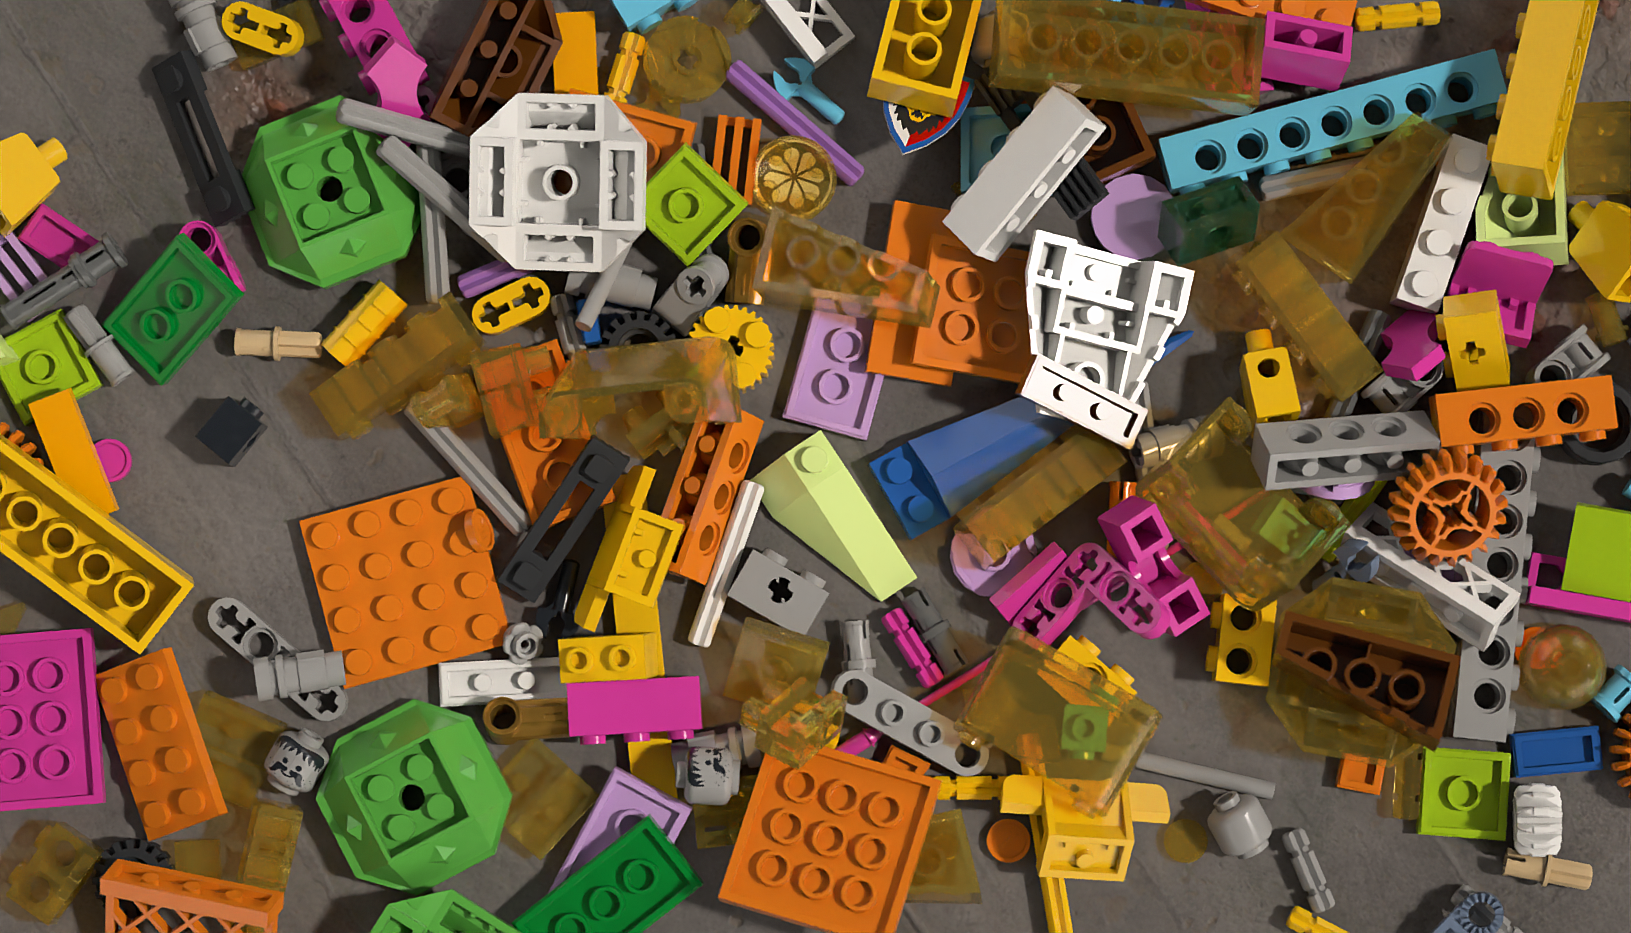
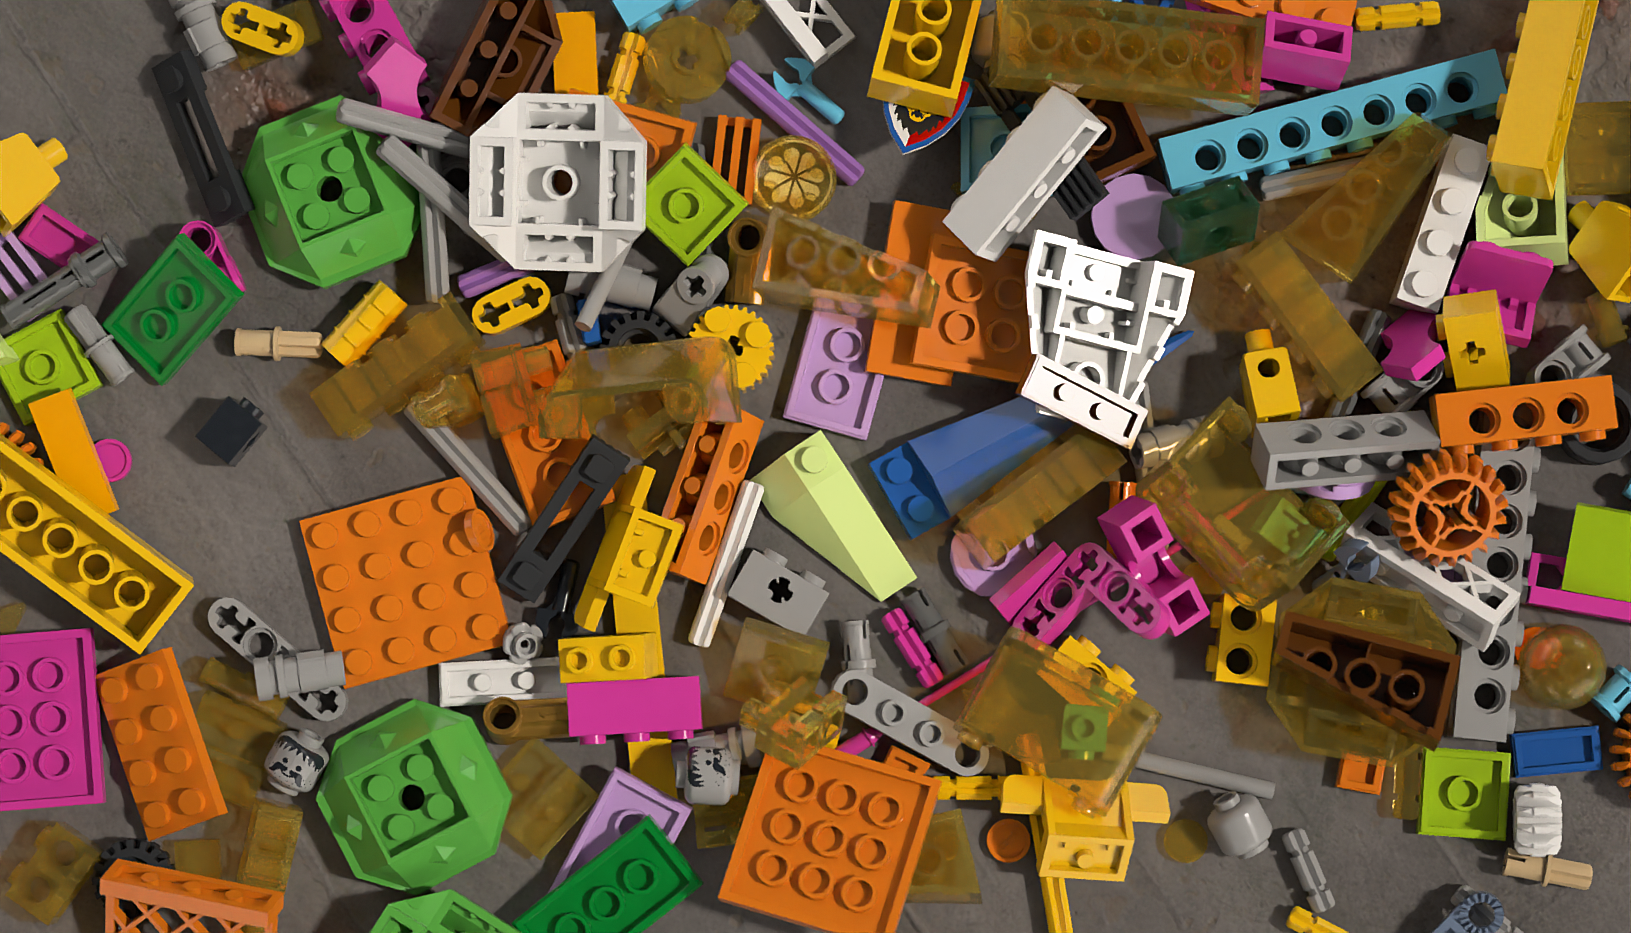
(240, 687): none -> clear yellow pin

